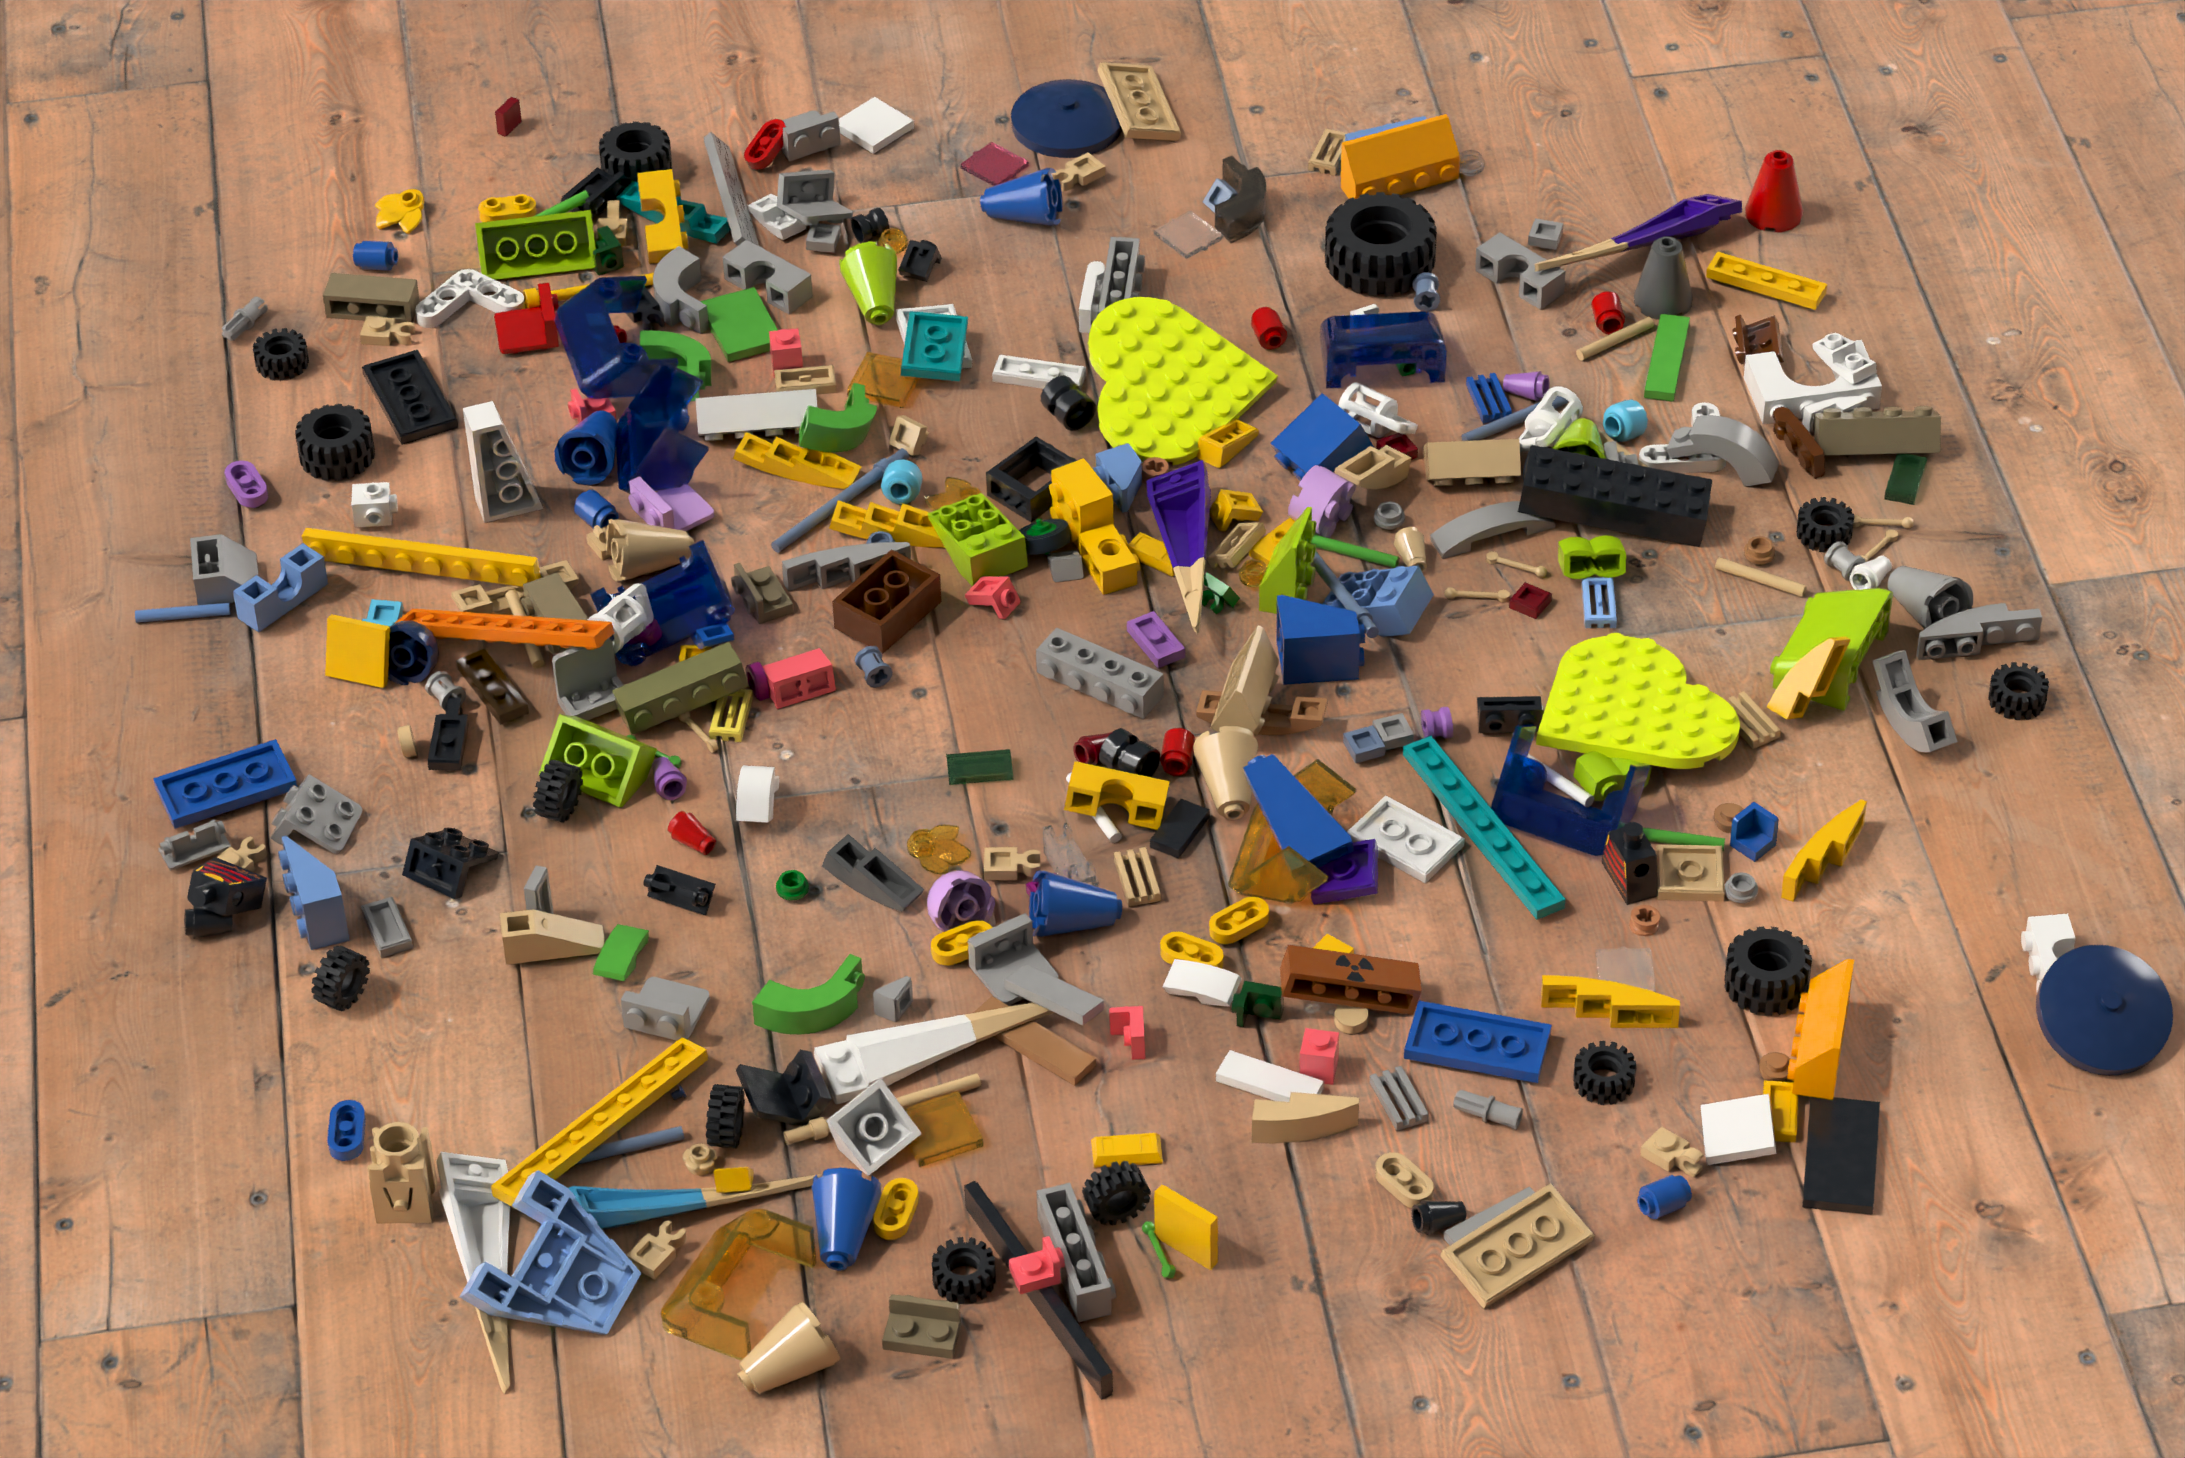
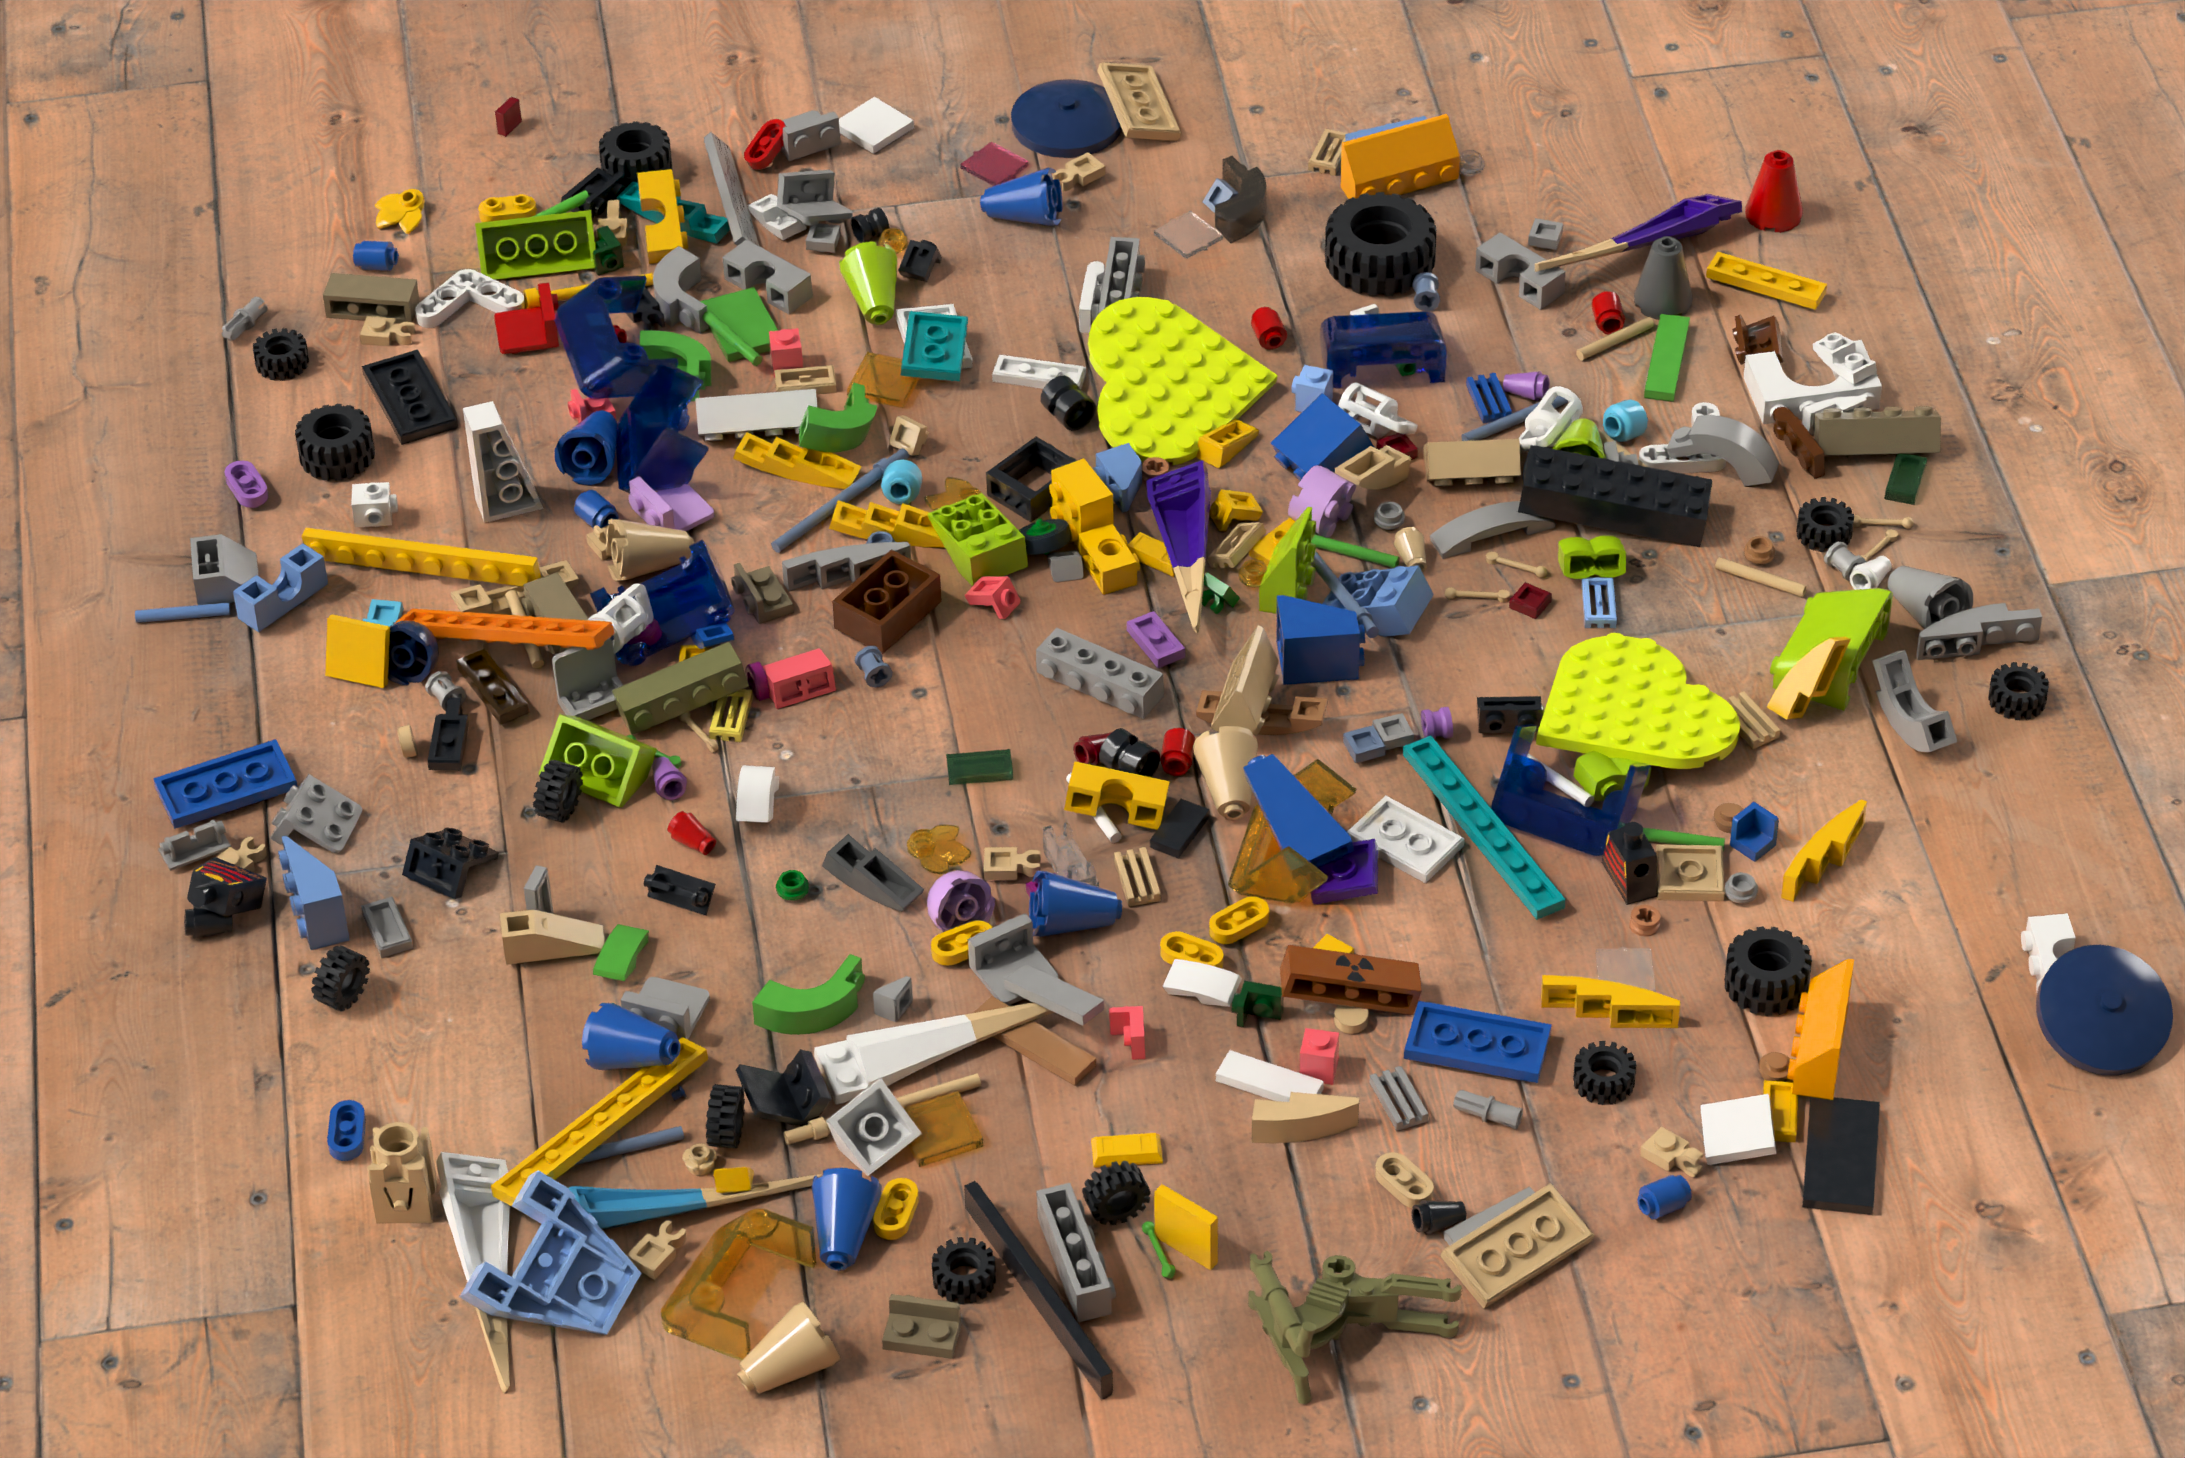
(626, 1040): none -> blue cone
(732, 338): none -> bright green bar
(1038, 1268): coral bracket -> none
(1310, 385): none -> light blue brick
(1340, 1301): none -> olive piece

